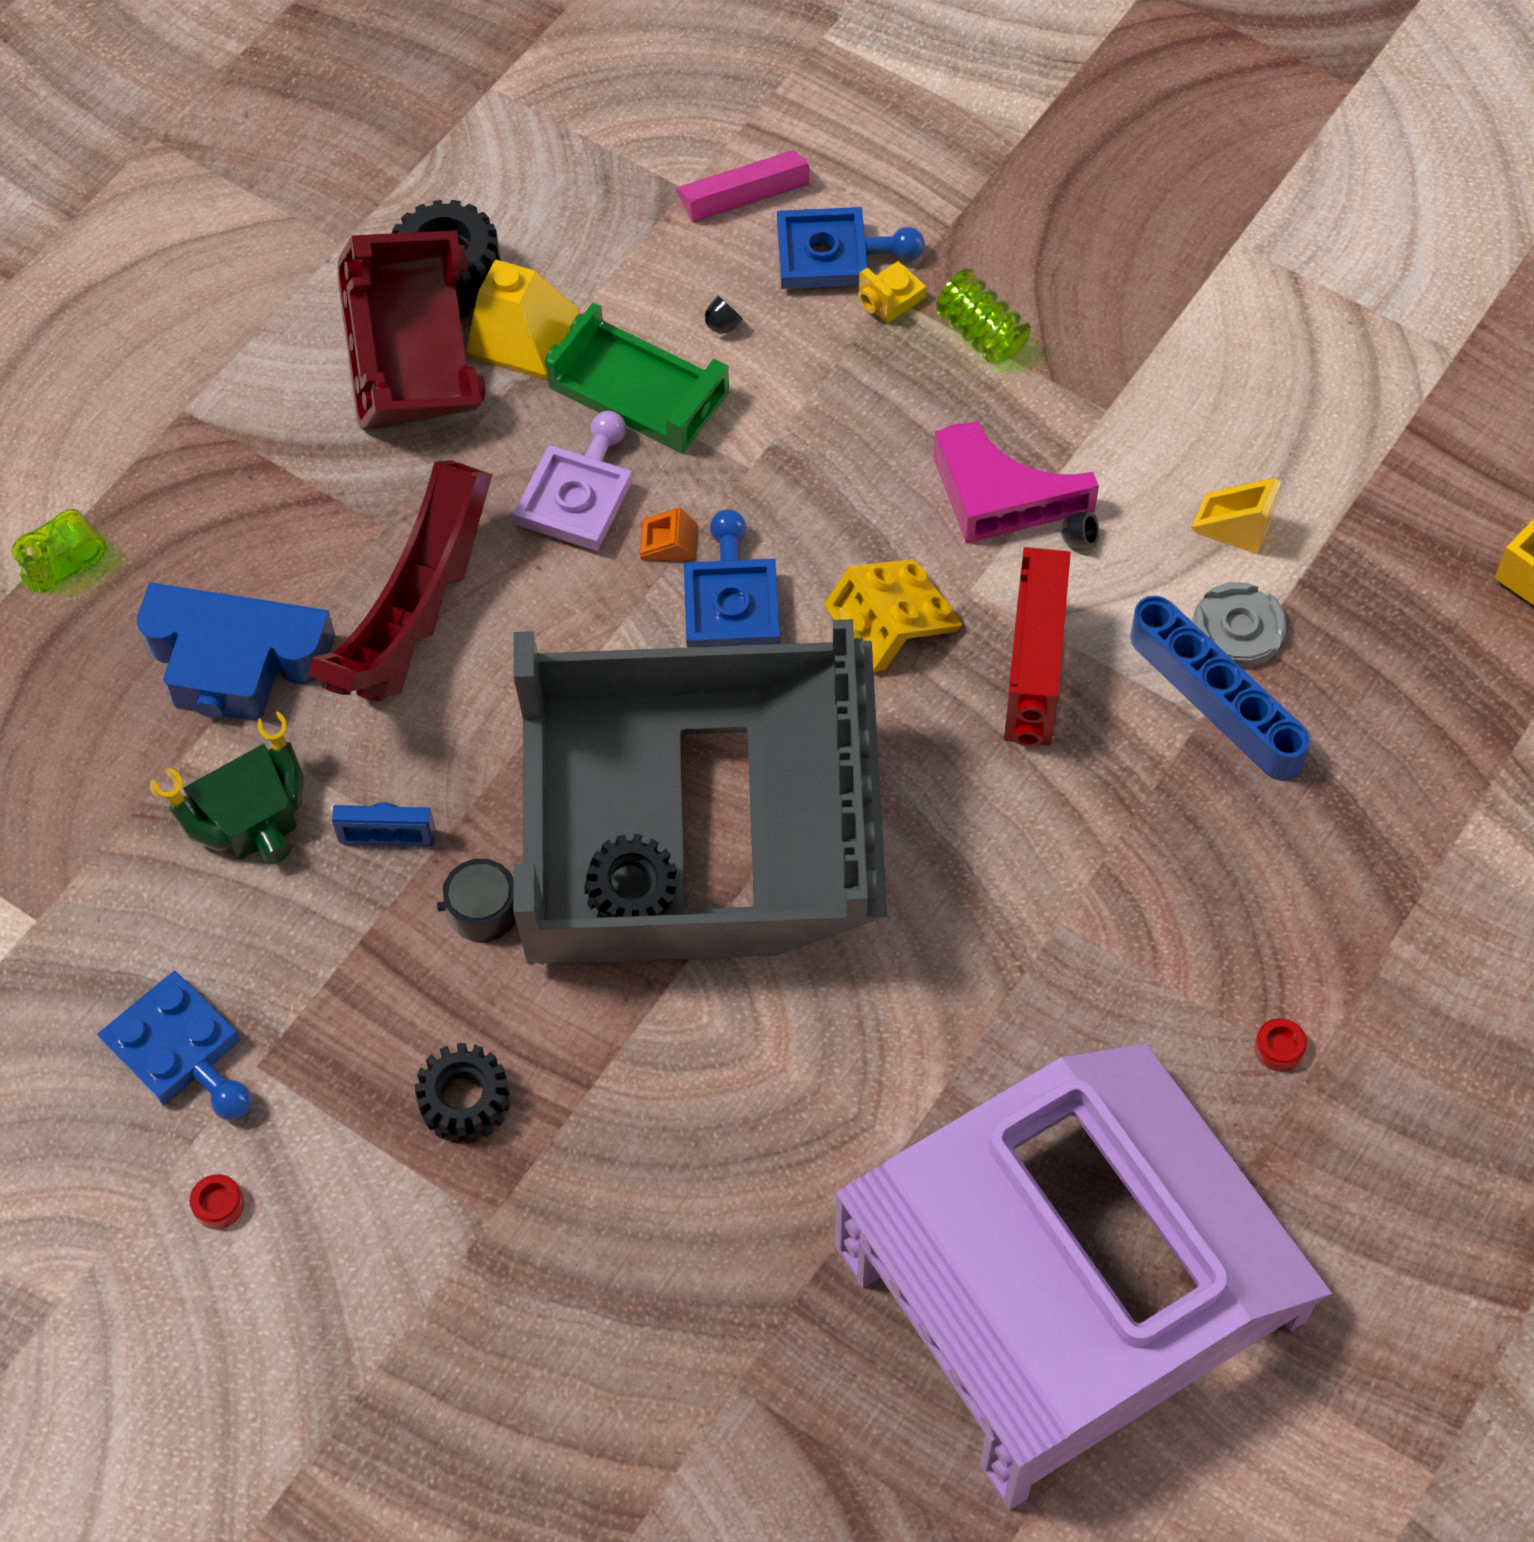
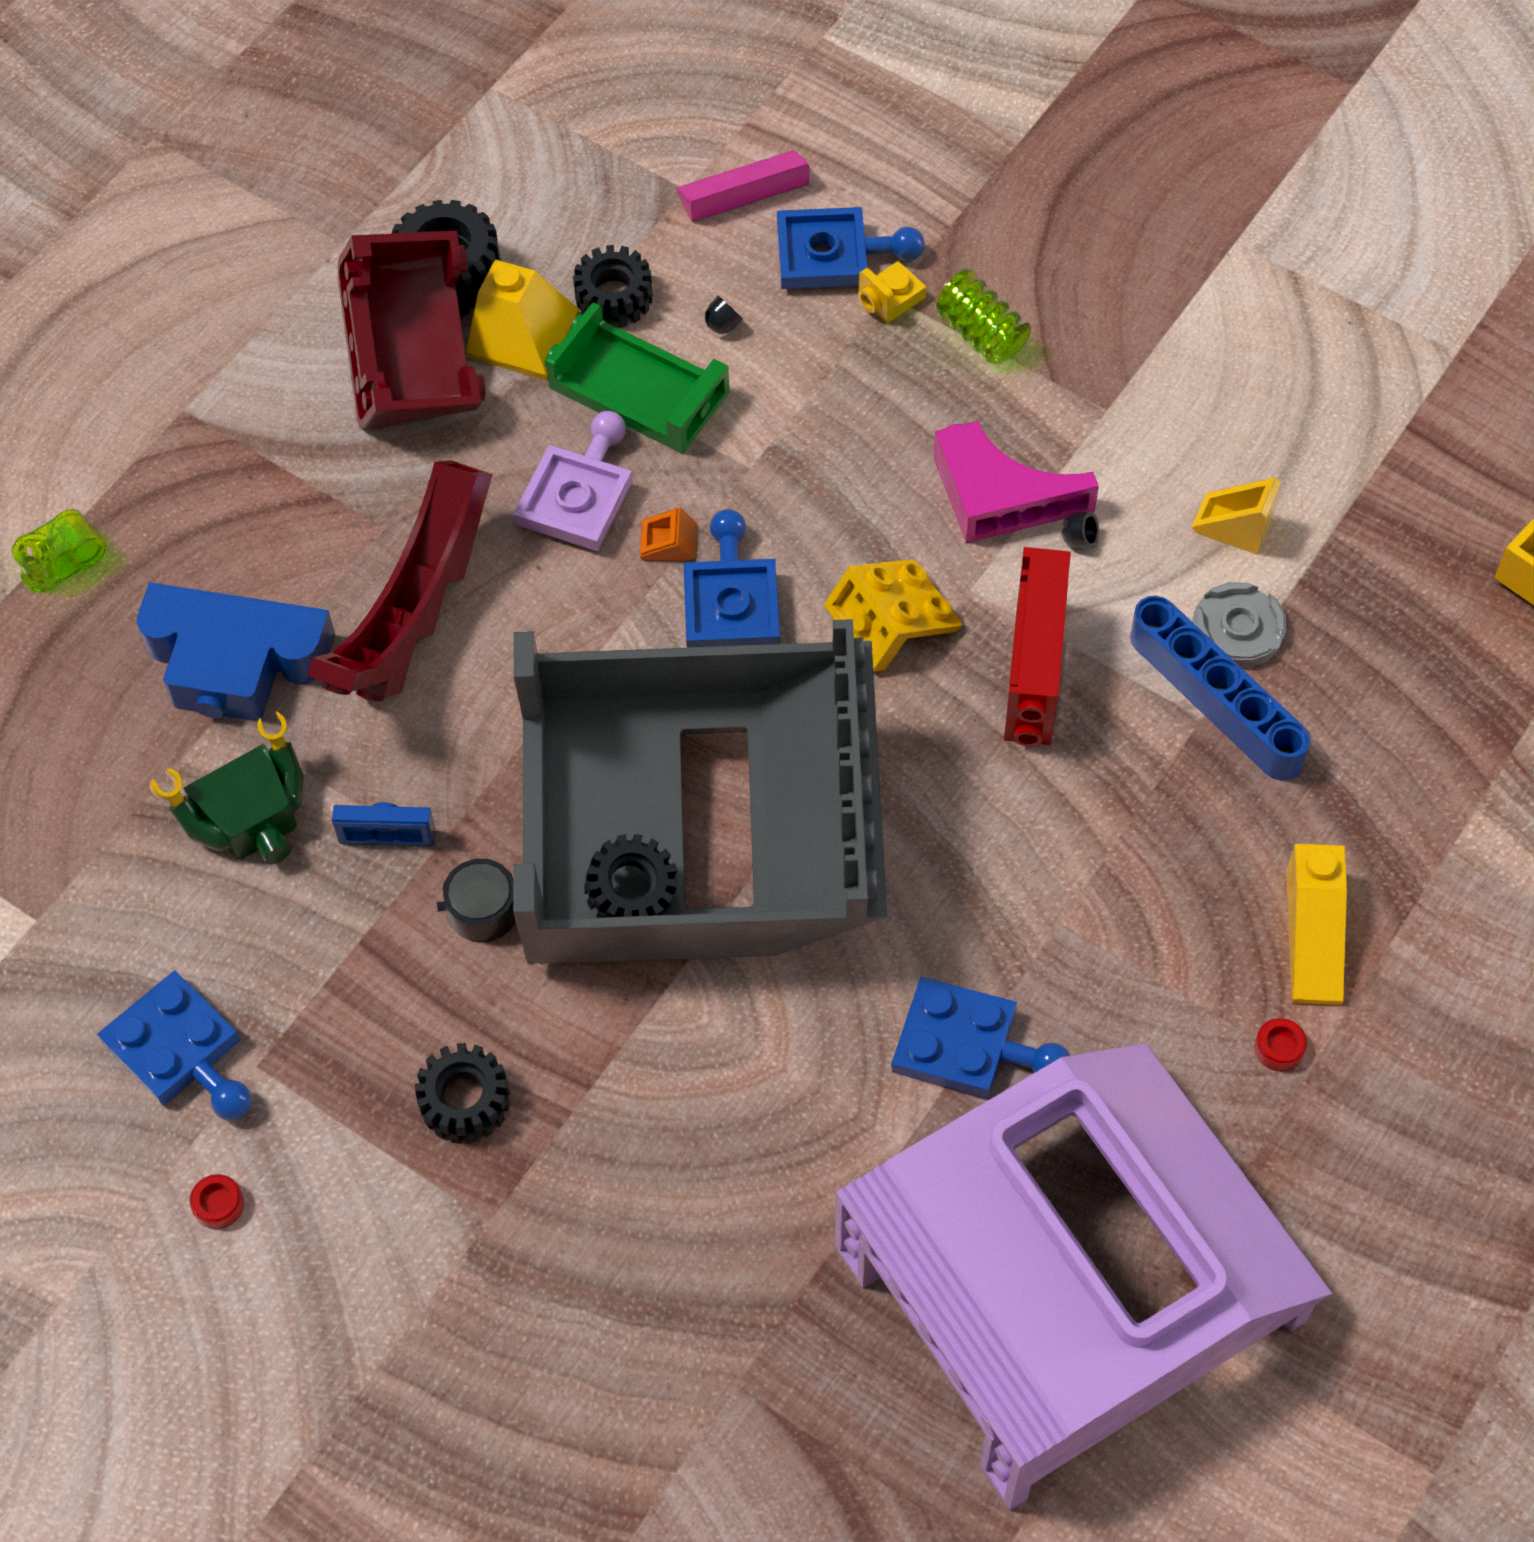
(614, 267): none -> black tyre
(961, 1037): none -> blue plate
(1317, 923): none -> yellow slope

